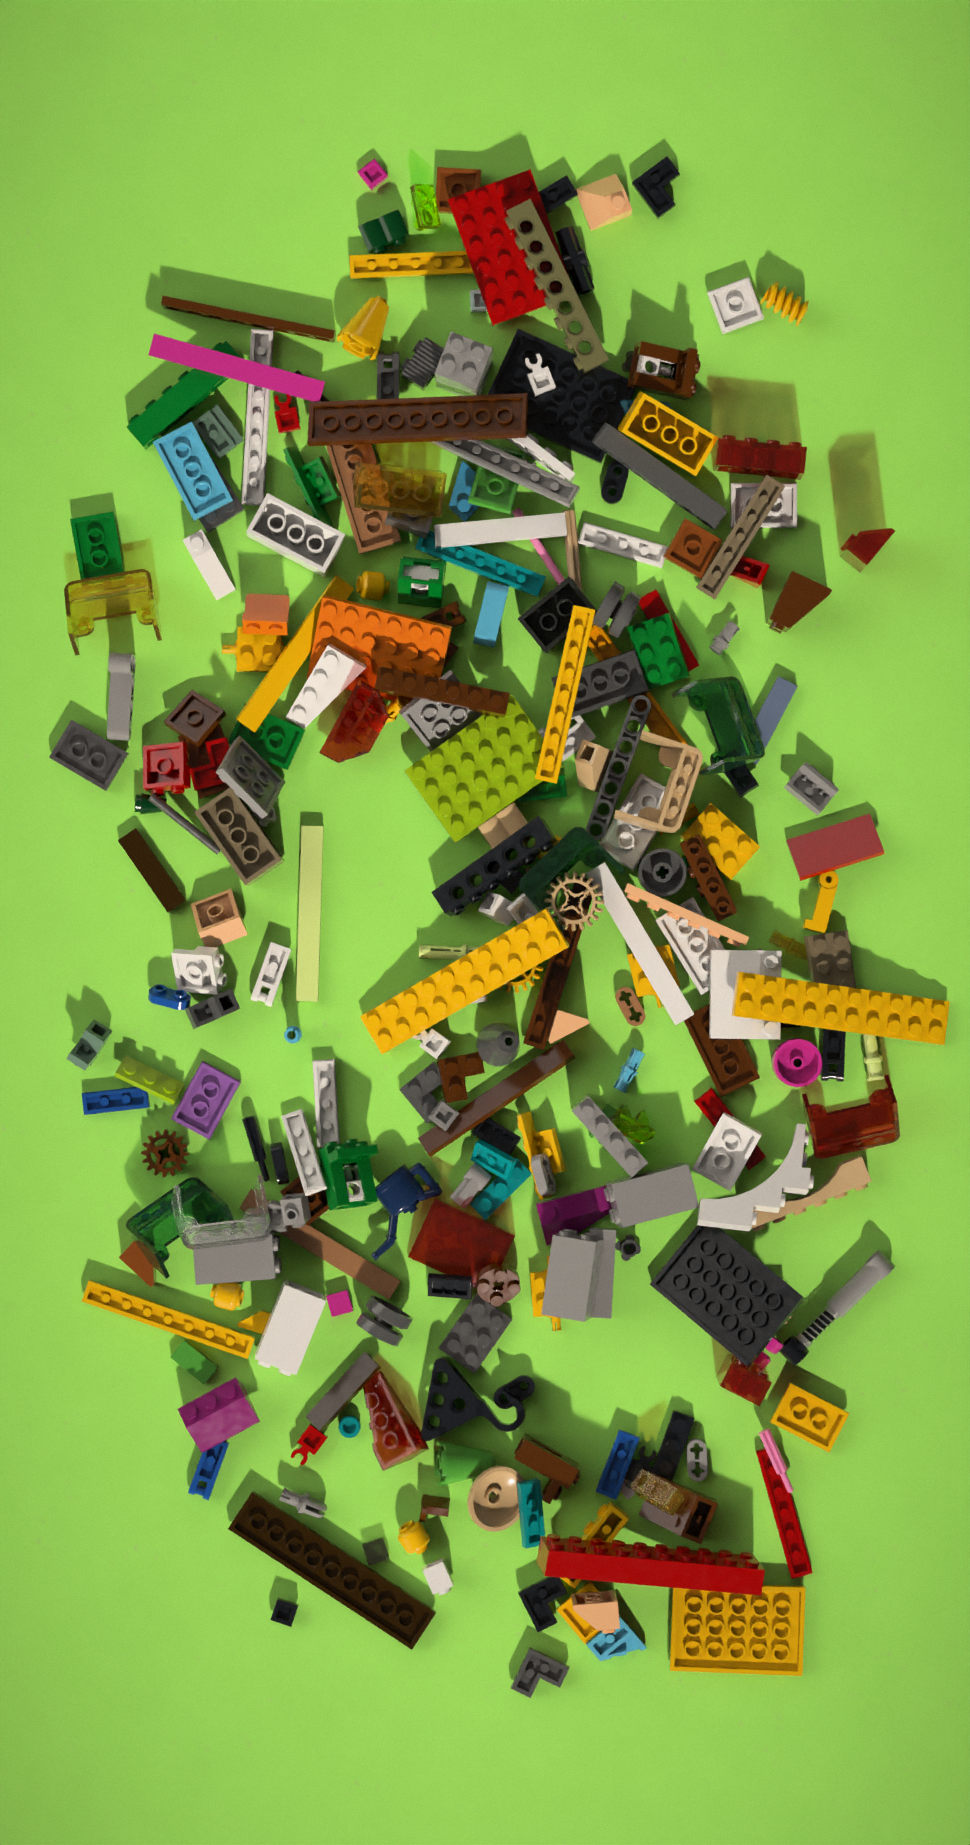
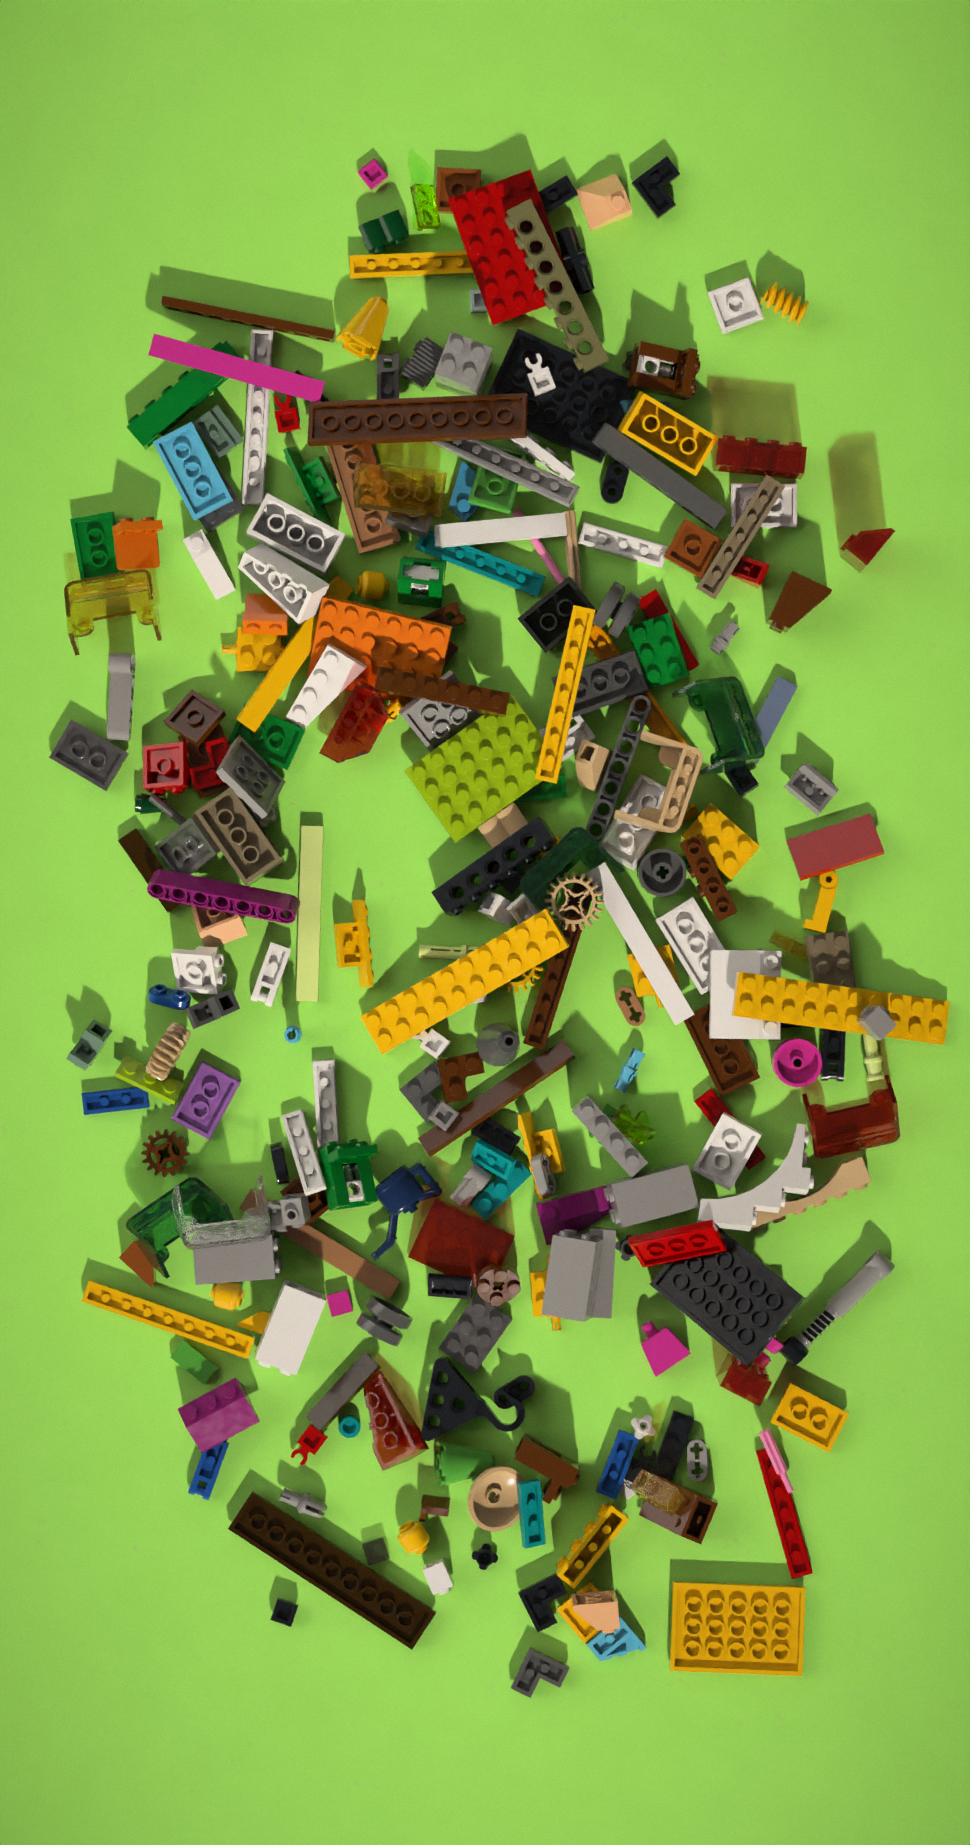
(137, 543): none -> orange bracket
(168, 1051): none -> tan gear
(187, 847): none -> flat silver plate
(223, 896): none -> magenta beam
(256, 1145): black axle -> none
(284, 582): none -> white wedge
(353, 944): none -> yellow bracket
(478, 1556): none -> black plate
(491, 614): medium azure beam -> none
(564, 1024): light nougat slope -> none
(639, 1432): none -> white plate
(650, 1565): red brick -> none
(662, 1347): none -> dark pink torso
(677, 1243): none -> red tile
(694, 920): light nougat plate -> none
(876, 1021): none -> light grey brick

